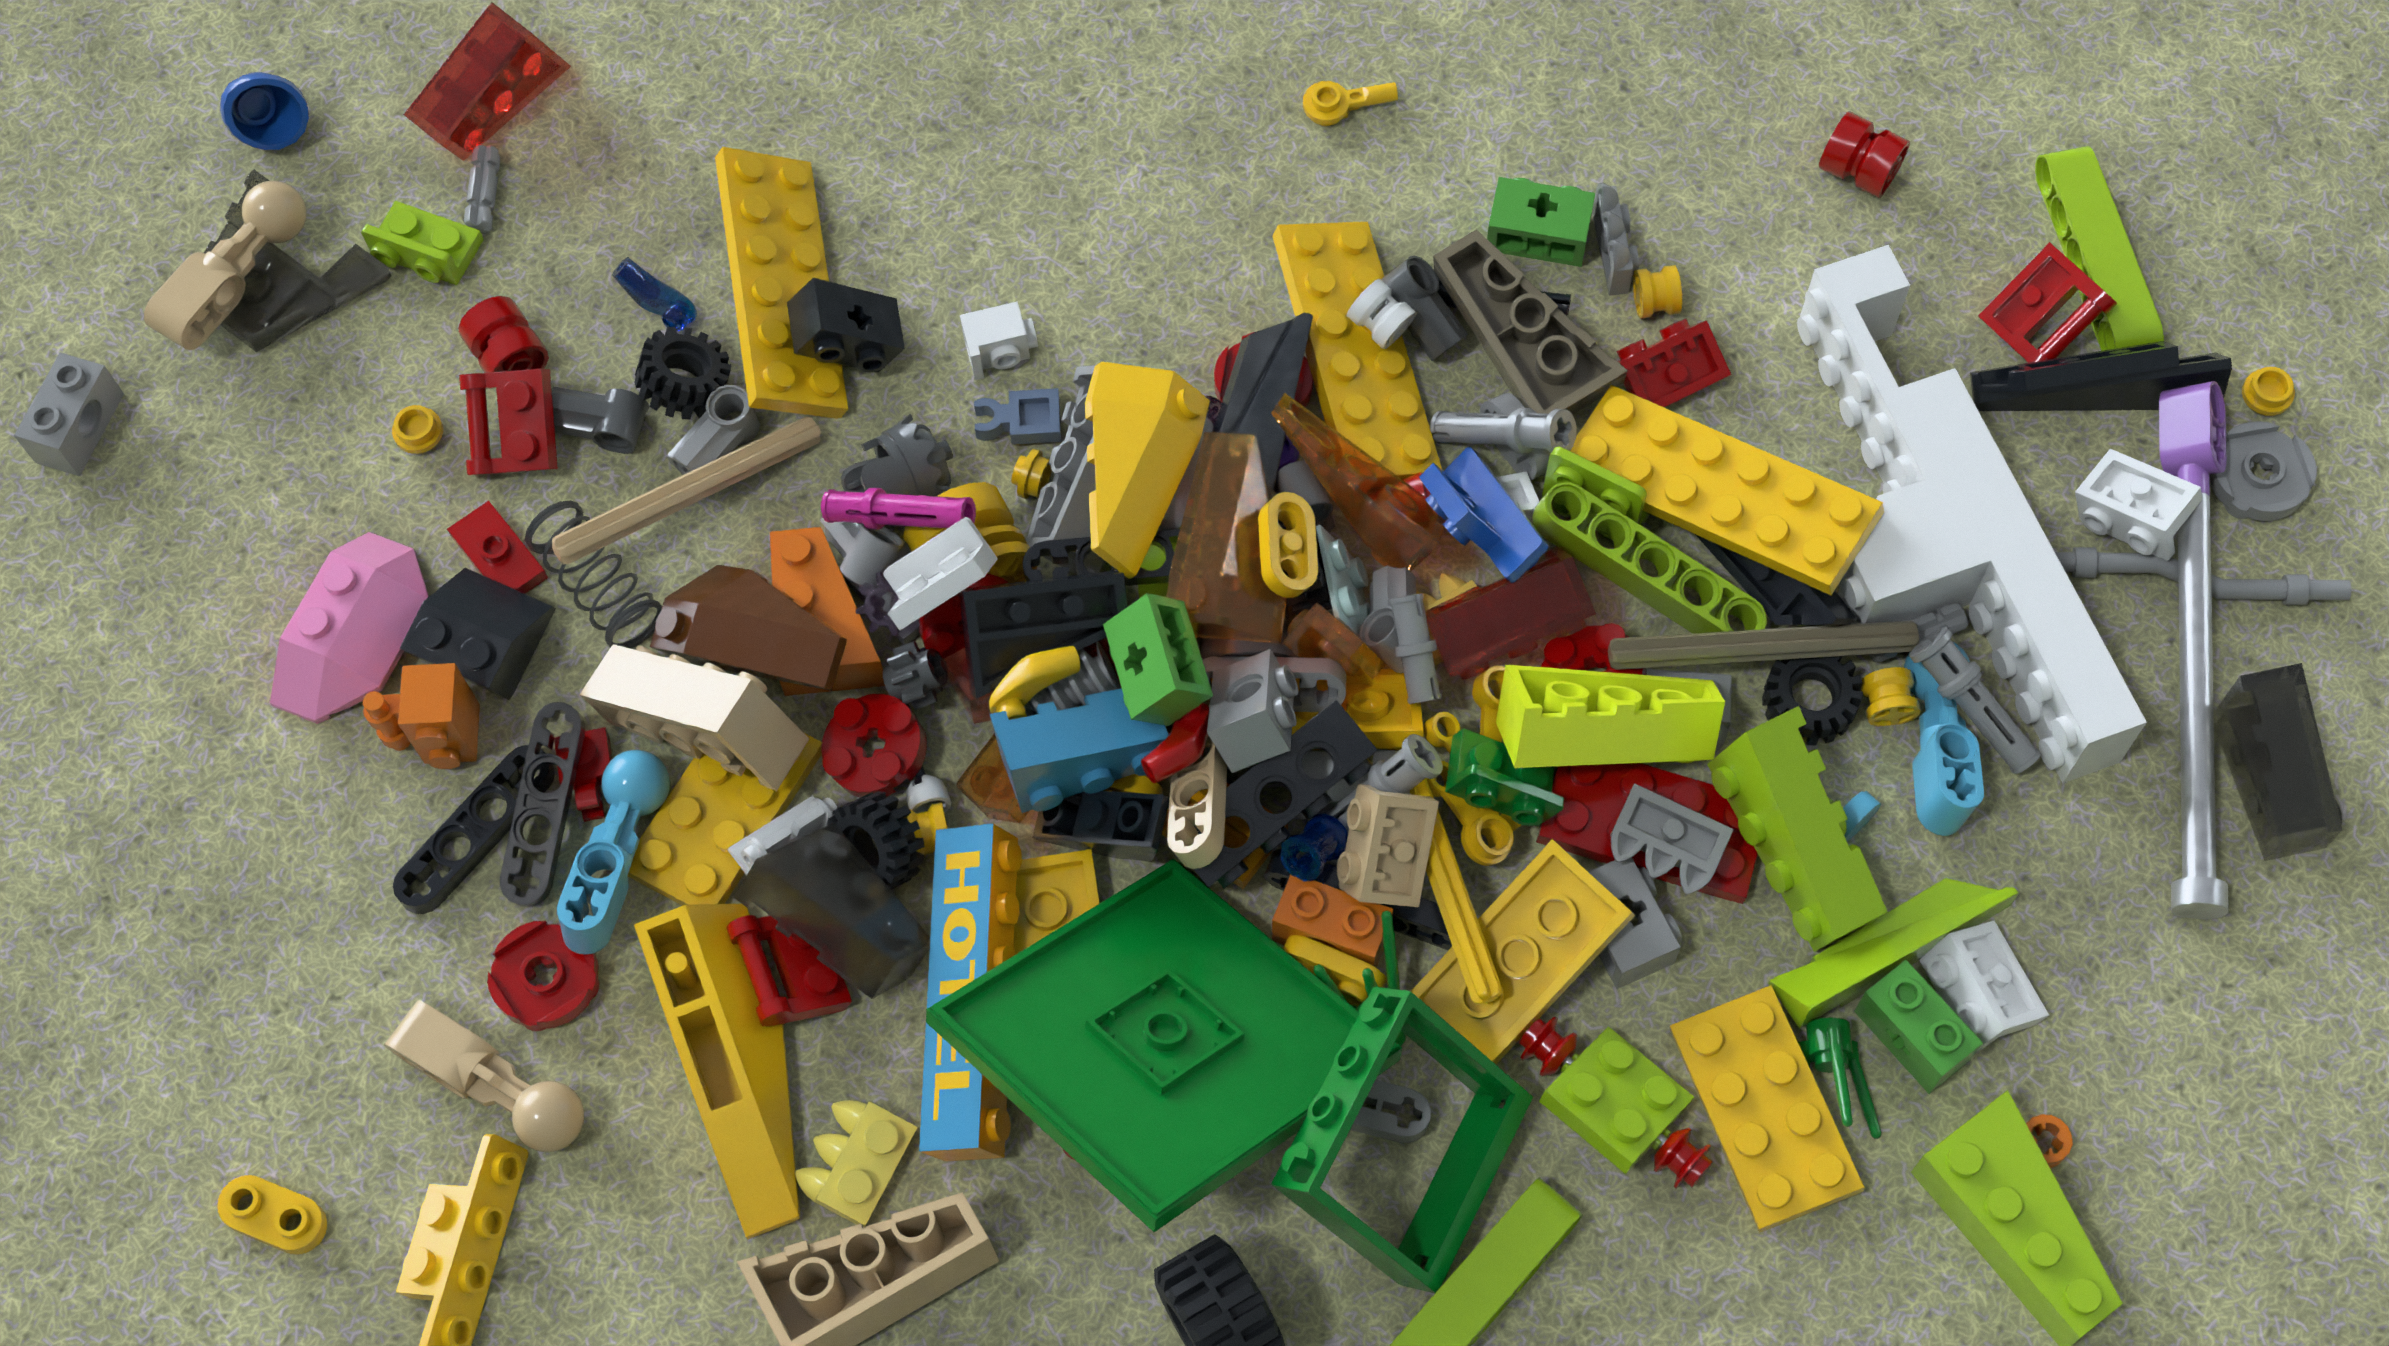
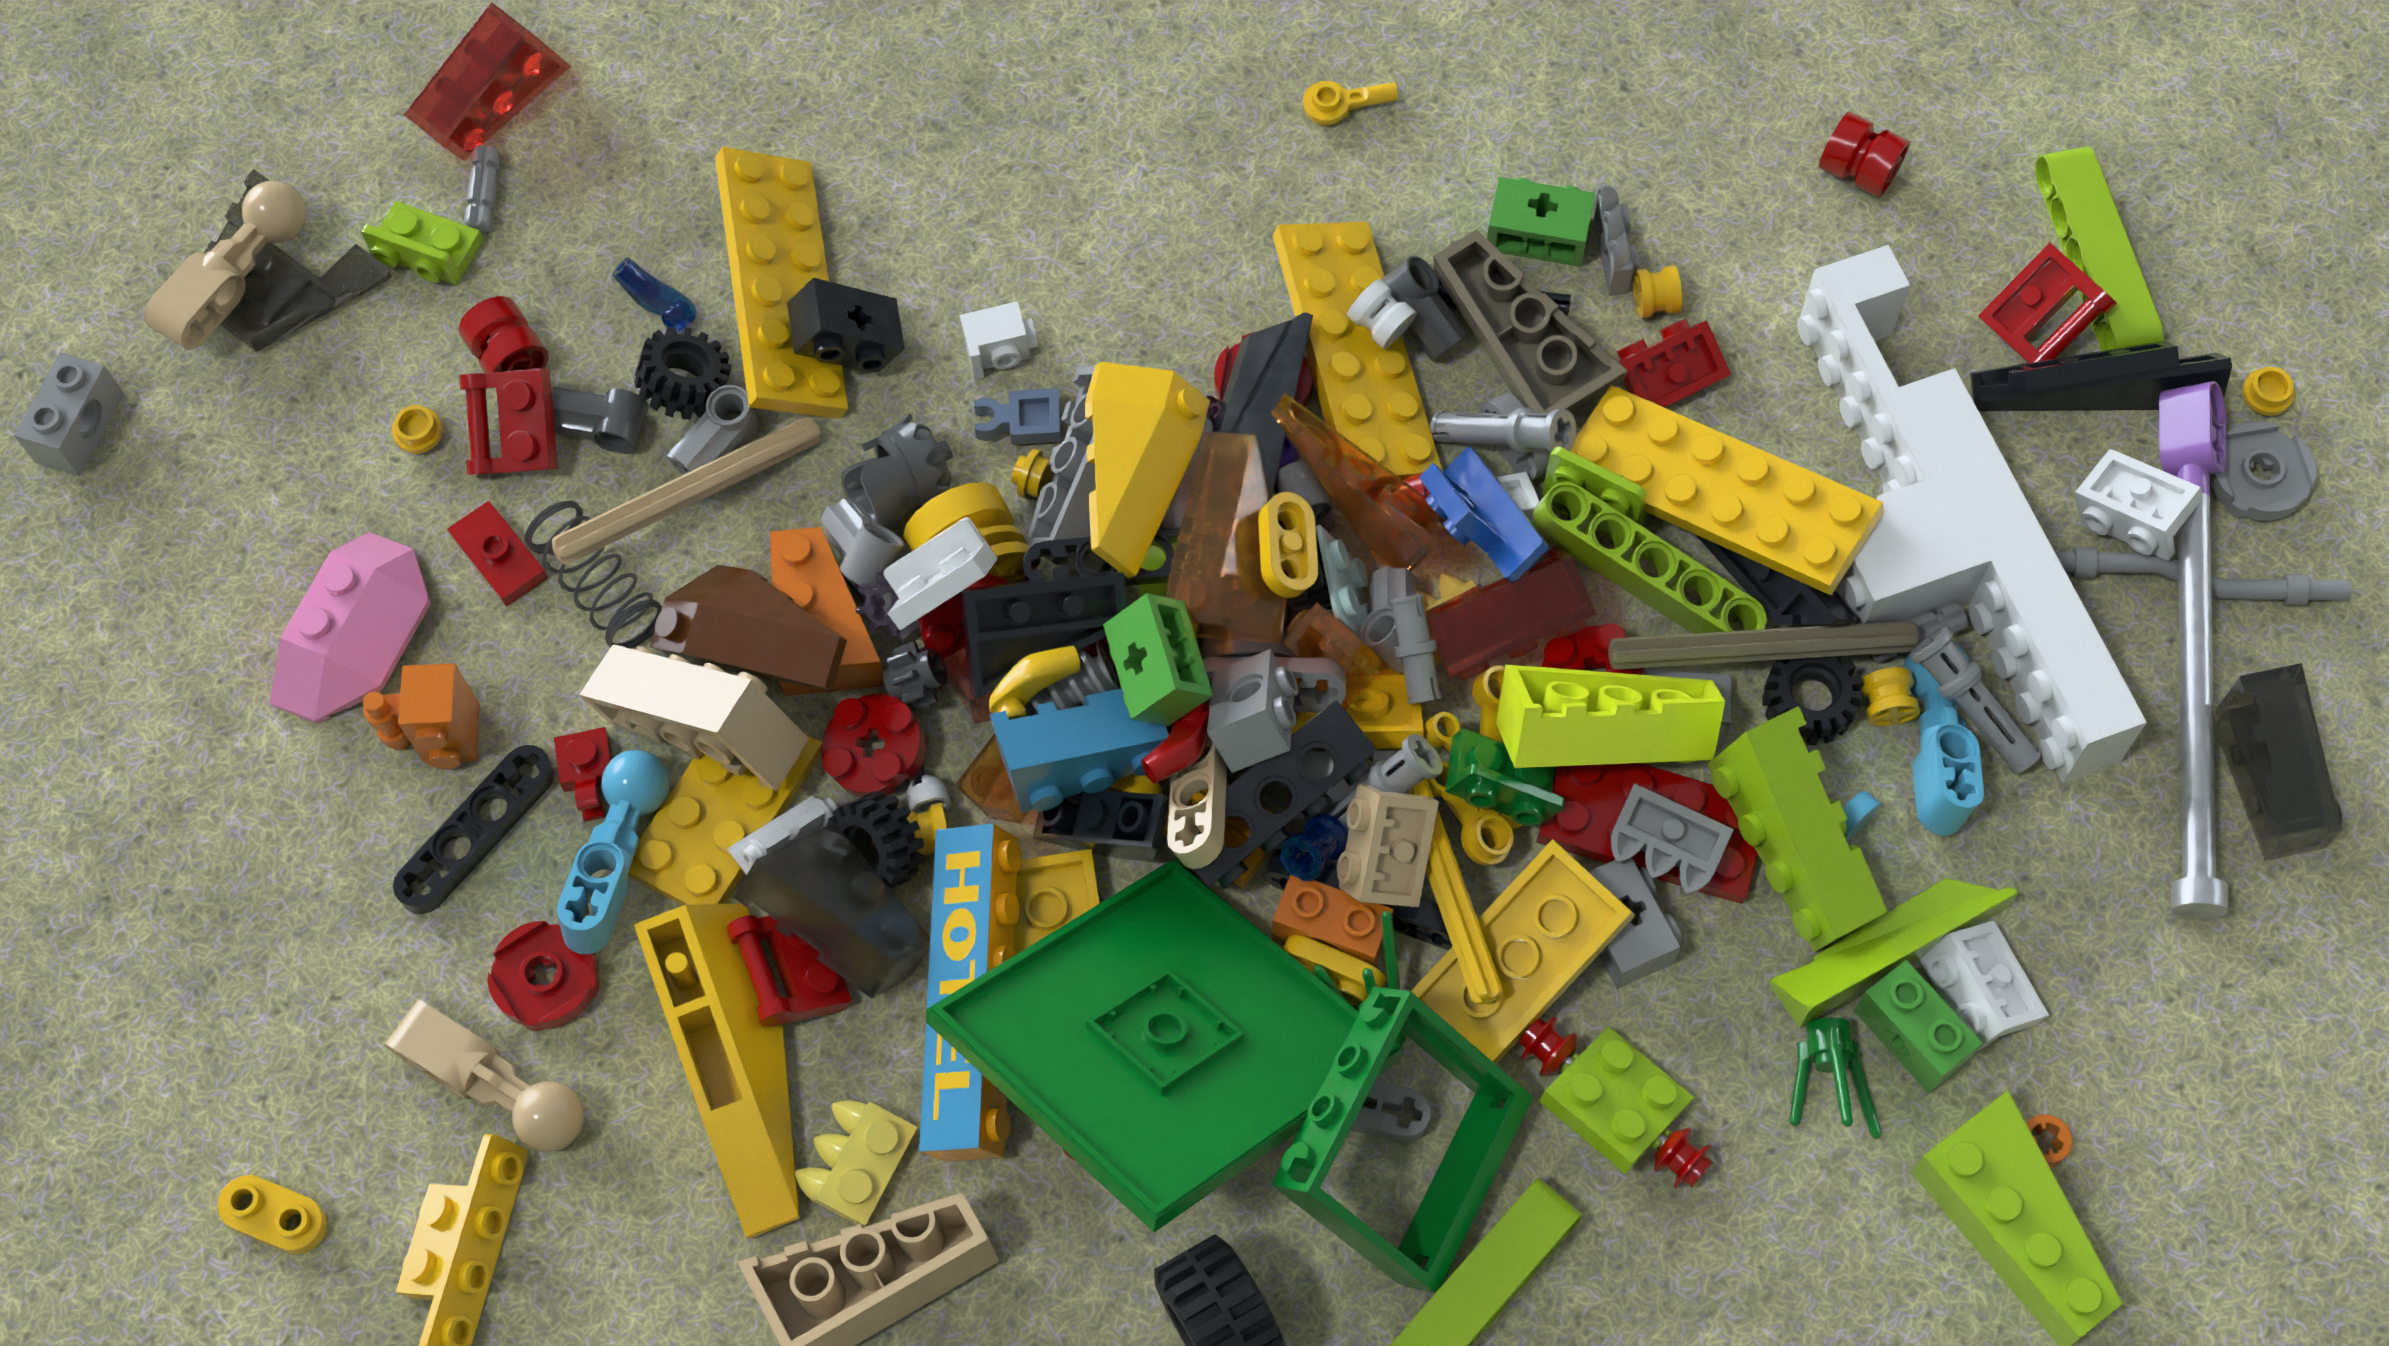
(264, 111): blue hat -> none
(481, 629): black slope -> none
(535, 803): black beam -> none
(877, 509): dark pink pin -> none
(1766, 1109): yellow plate -> none

